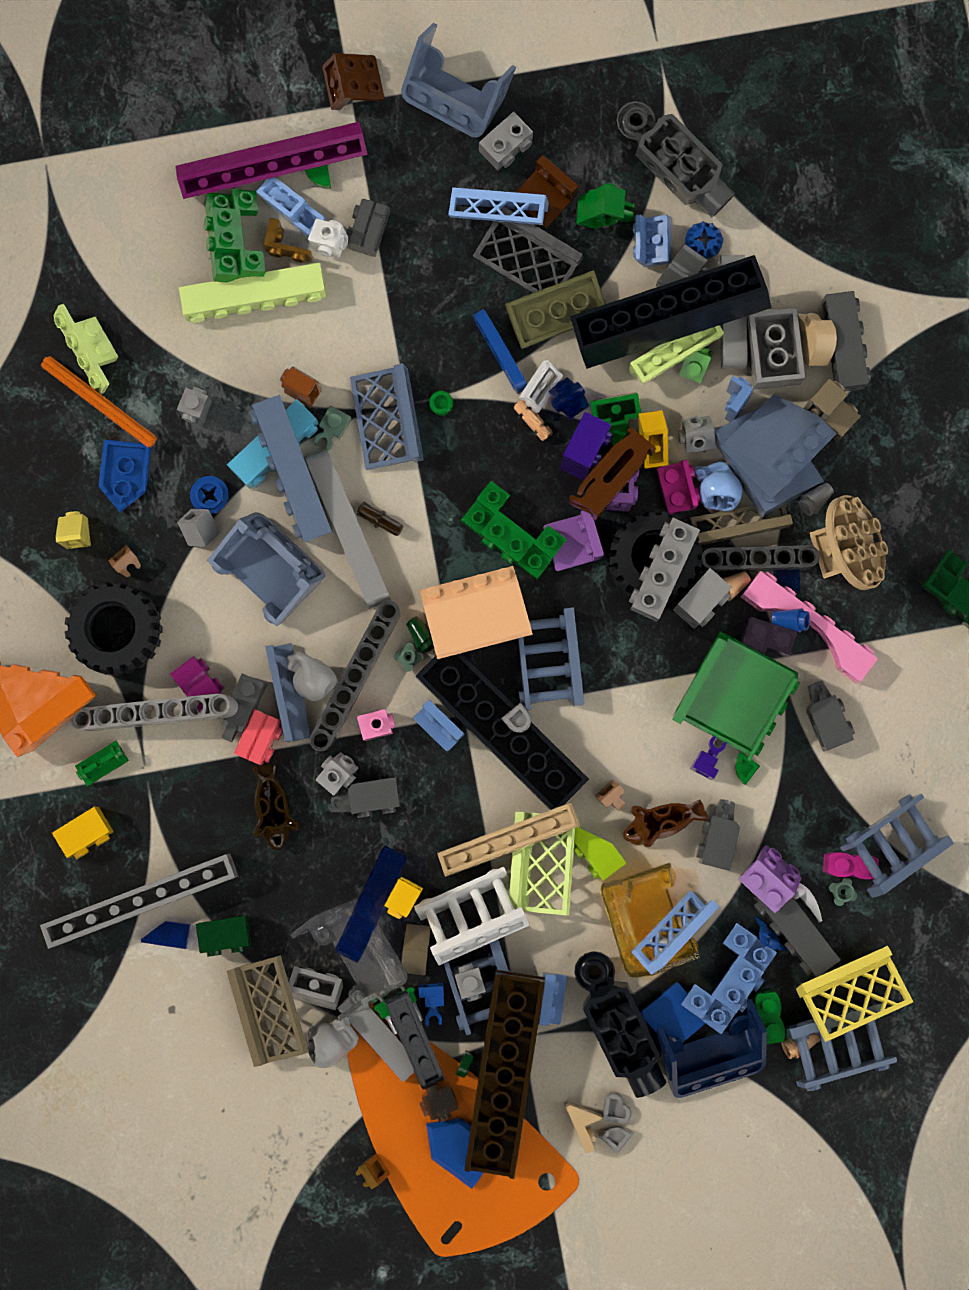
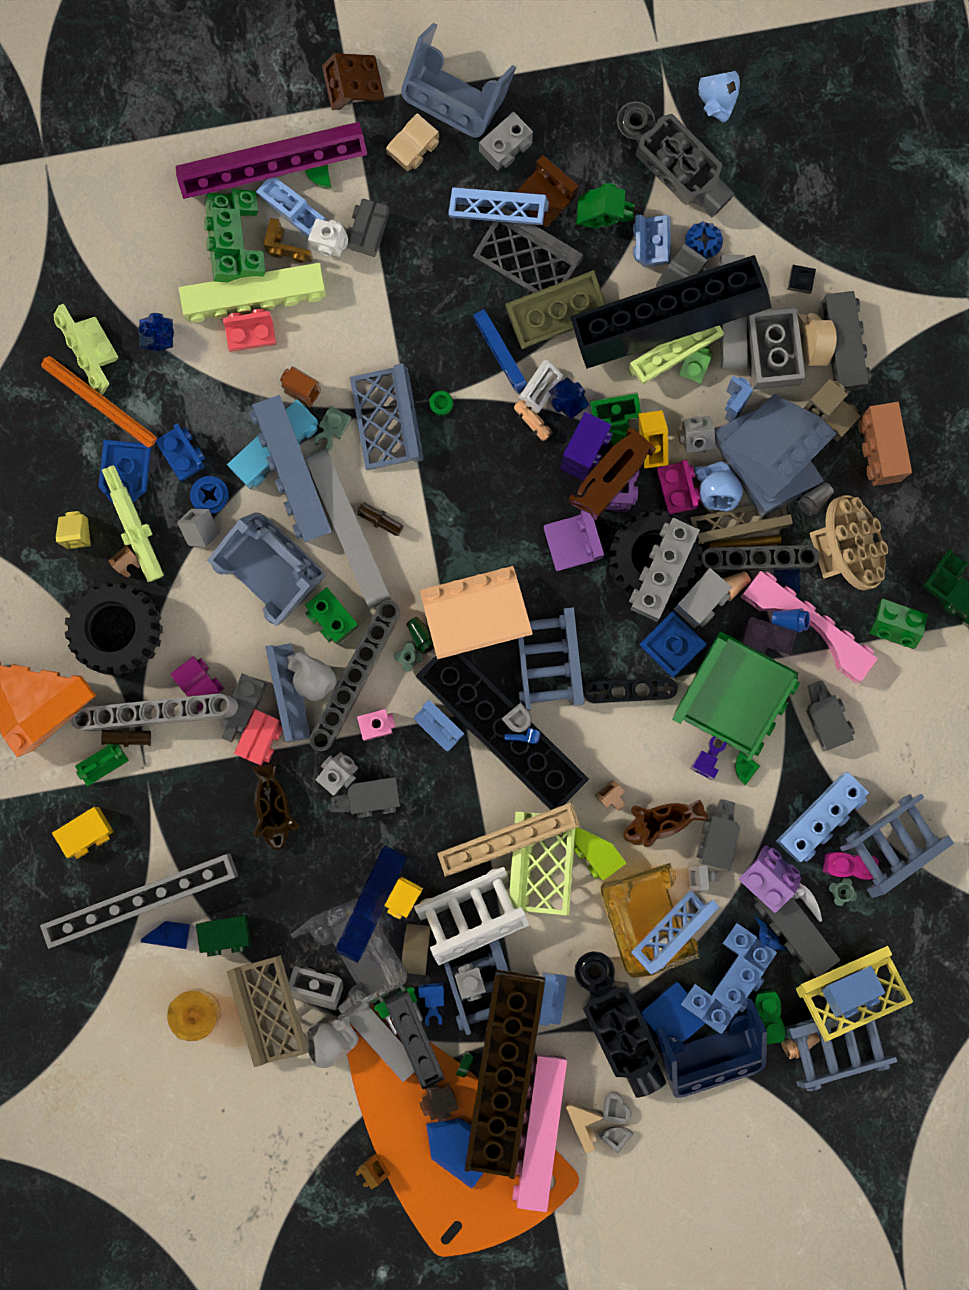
(126, 737): none -> dark brown pin
(136, 533): none -> yellowish green piece
(156, 332): none -> clear blue brick
(180, 453): none -> blue bracket
(187, 1027): none -> clear yellow brick
(194, 405): light grey brick -> none
(249, 330): none -> coral bracket
(331, 616): none -> green brick
(413, 143): none -> tan brick
(507, 537): green bracket -> none
(531, 737): none -> blue hand
(541, 1133): none -> bright pink brick
(630, 693): none -> black beam
(672, 644): none -> blue tile
(700, 877): none -> light grey tile
(719, 94): none -> light blue piece
(747, 542): none -> pearl gold bar
(801, 279): none -> black tile
(822, 817): none -> light blue brick
(853, 992): none -> medium blue brick
(884, 444): none -> nougat brick
(899, 624): none -> green bracket

